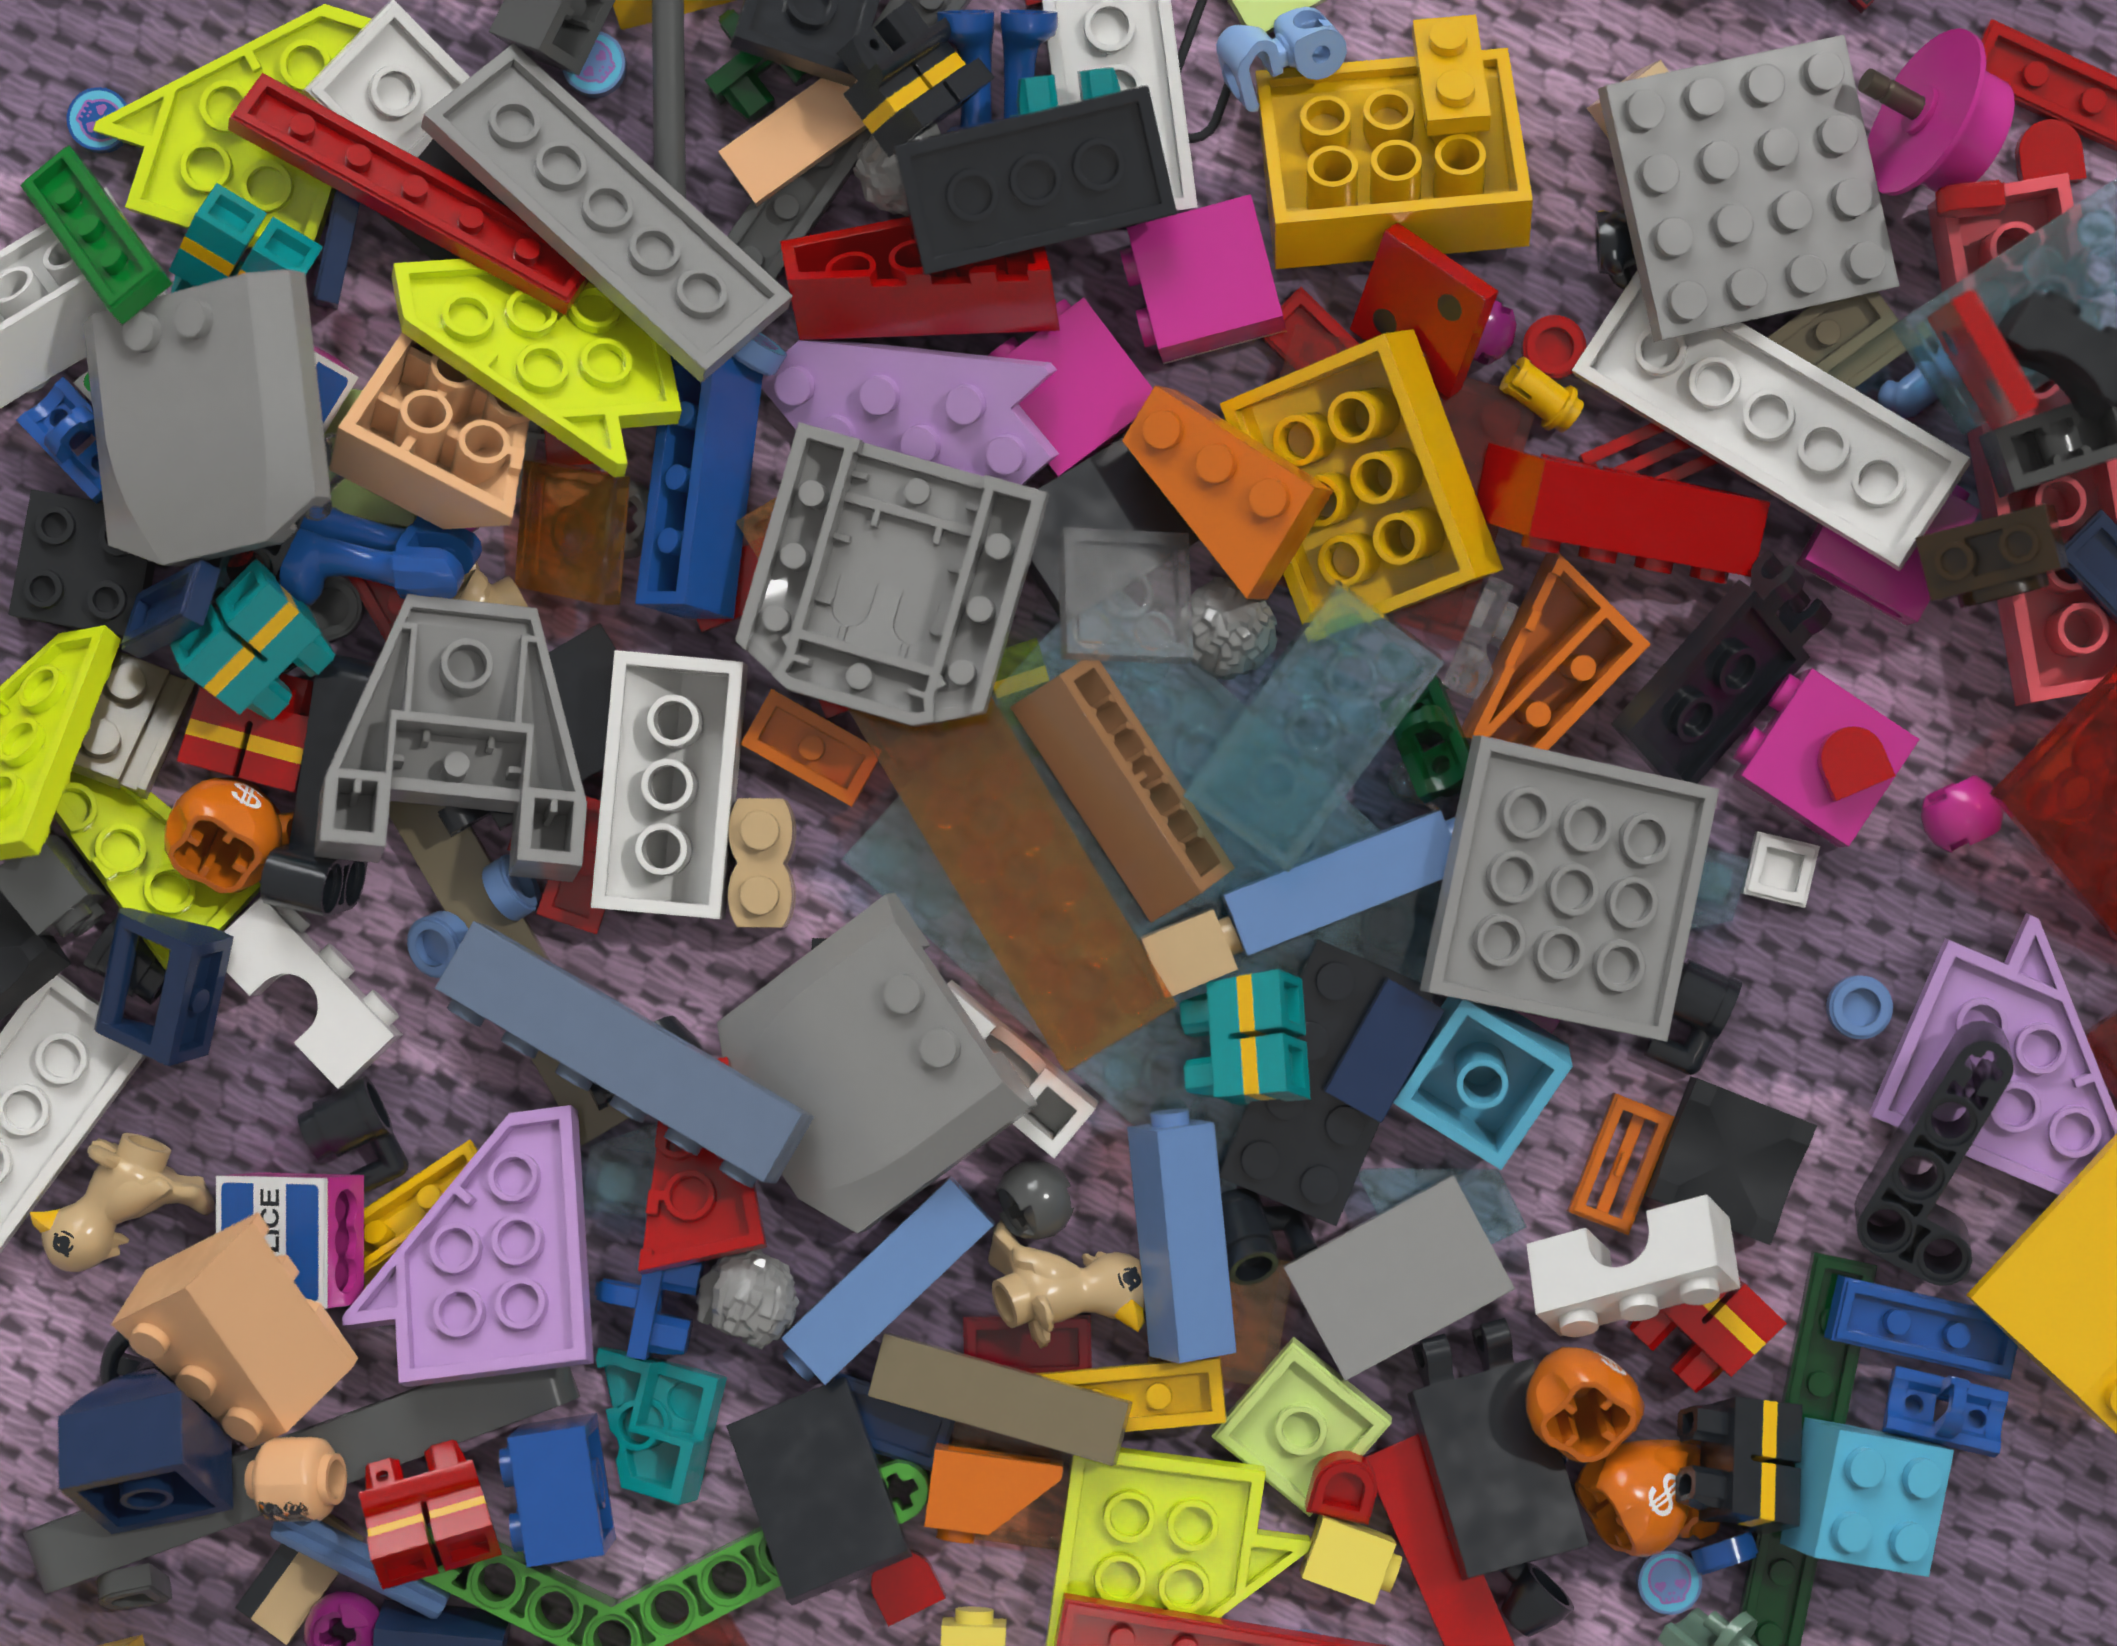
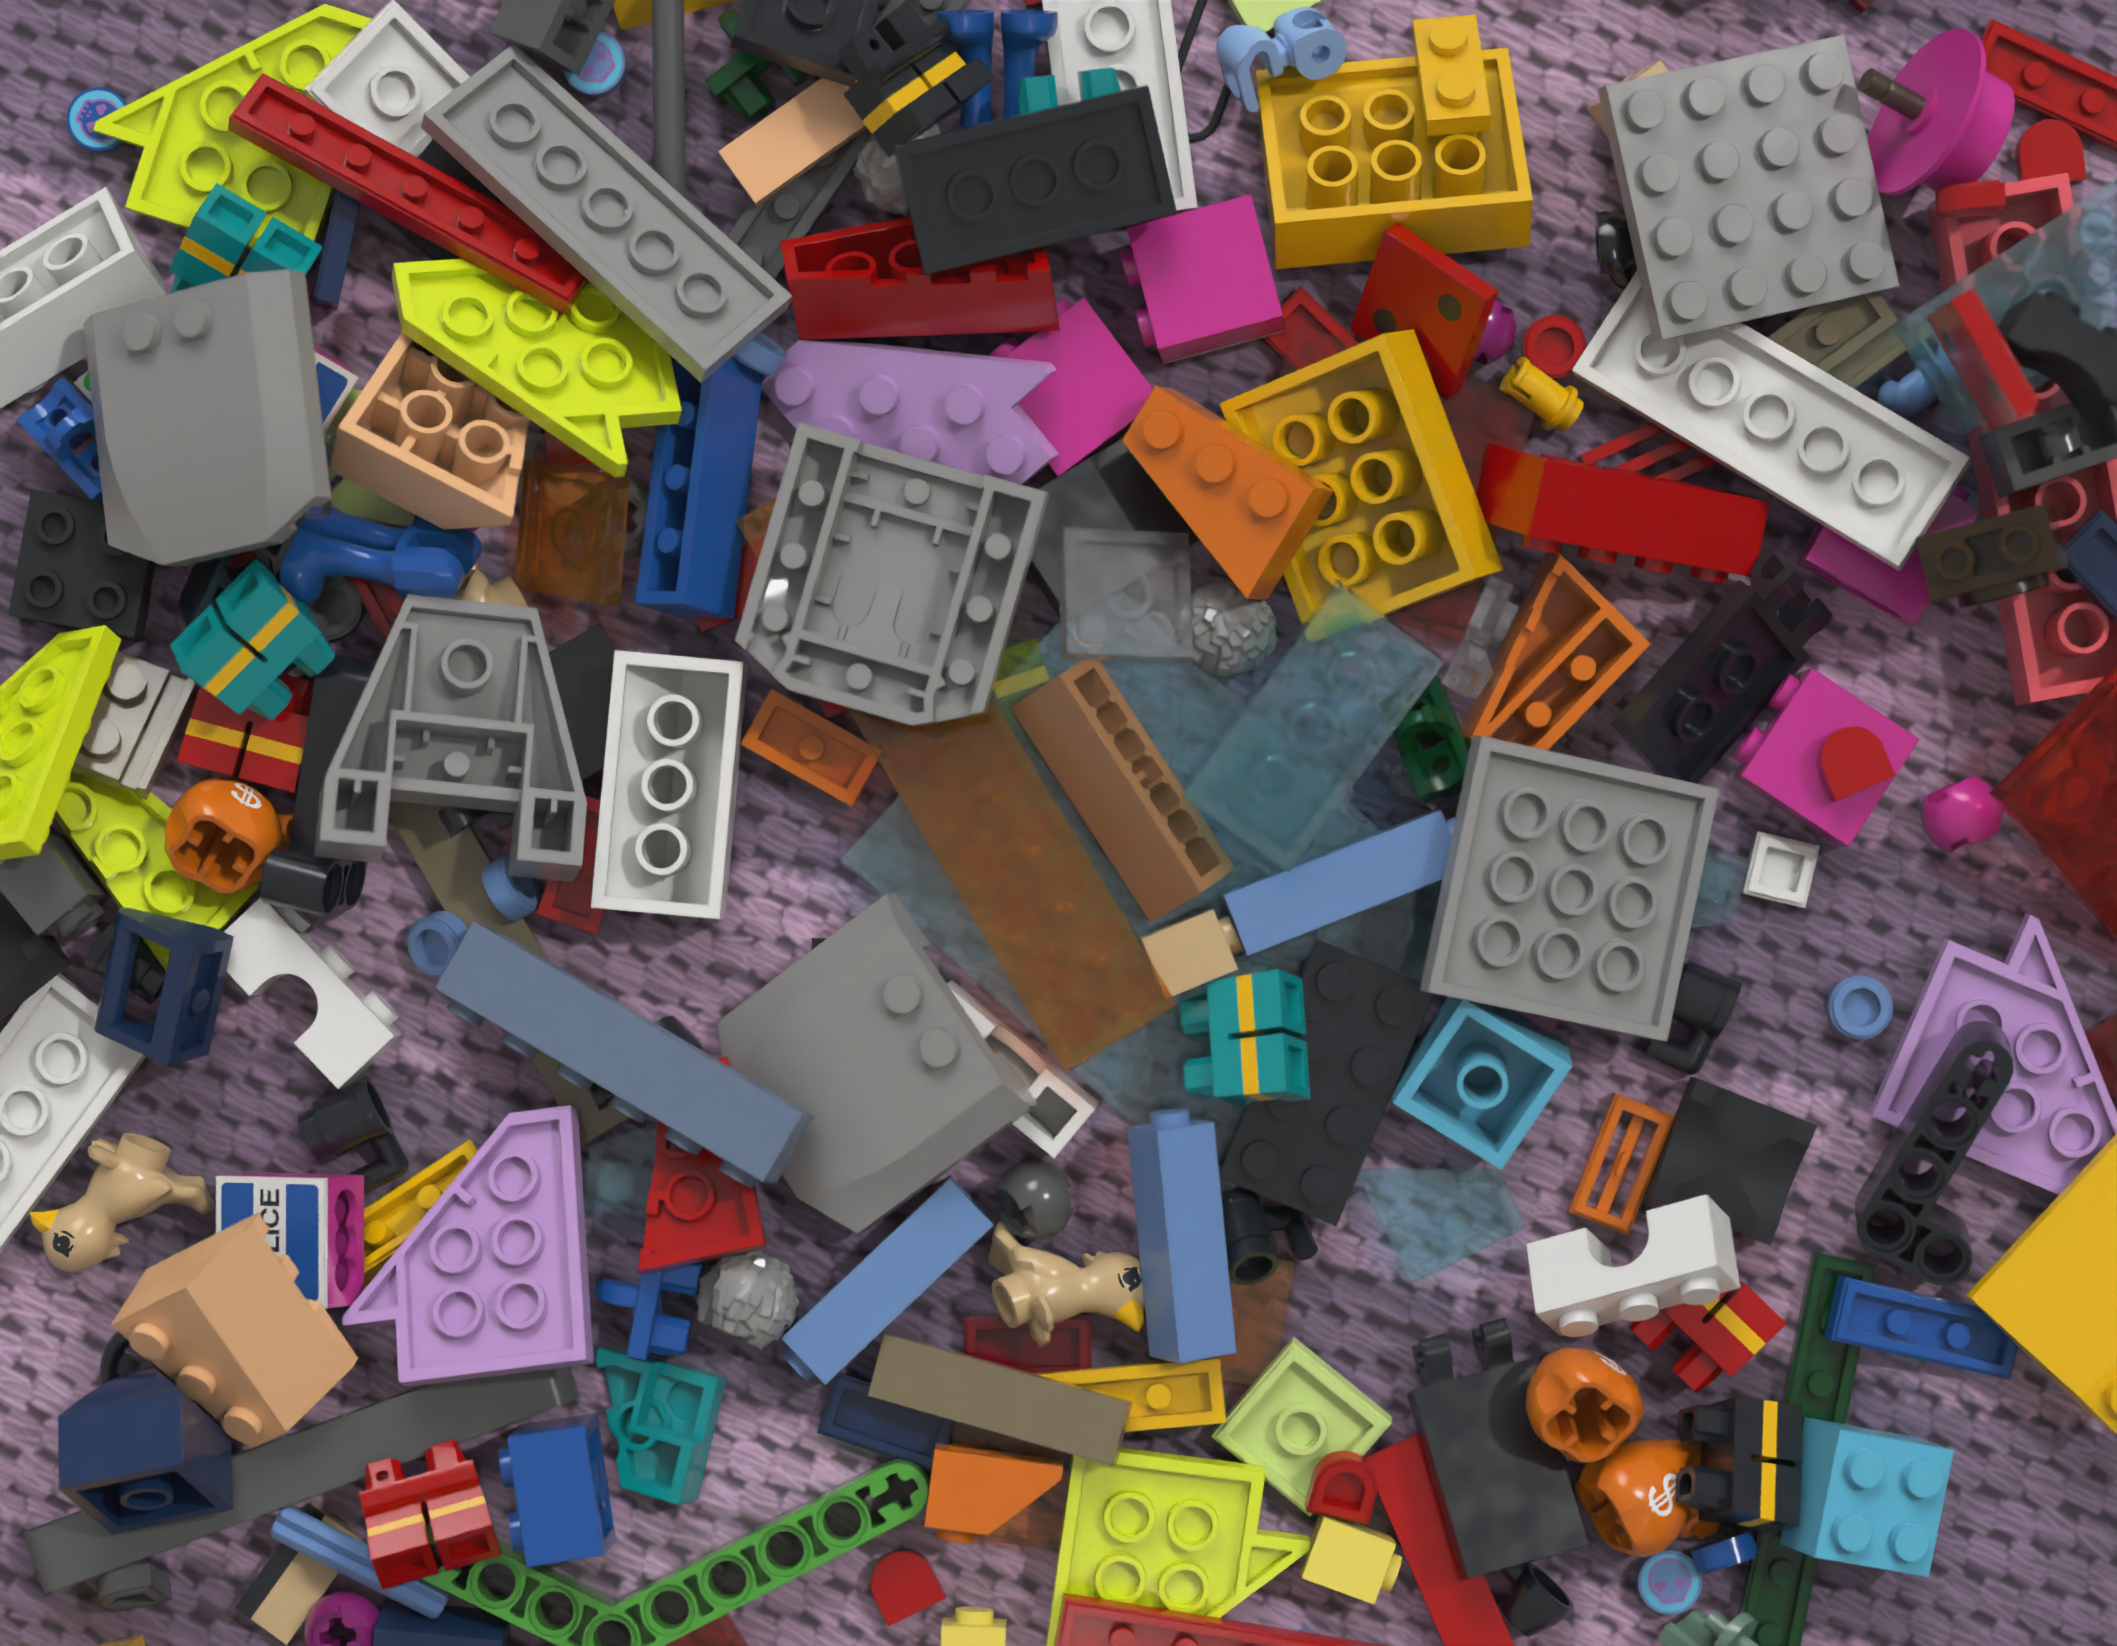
(96, 235): green tile -> none
(170, 609): dark blue tile -> none
(296, 1479): light nougat head -> none
(762, 843): tan brick -> none
(818, 1491): black tile -> none
(1384, 1050): dark blue tile -> none
(1398, 1277): light grey tile -> none
(1969, 1423): blue hips -> none

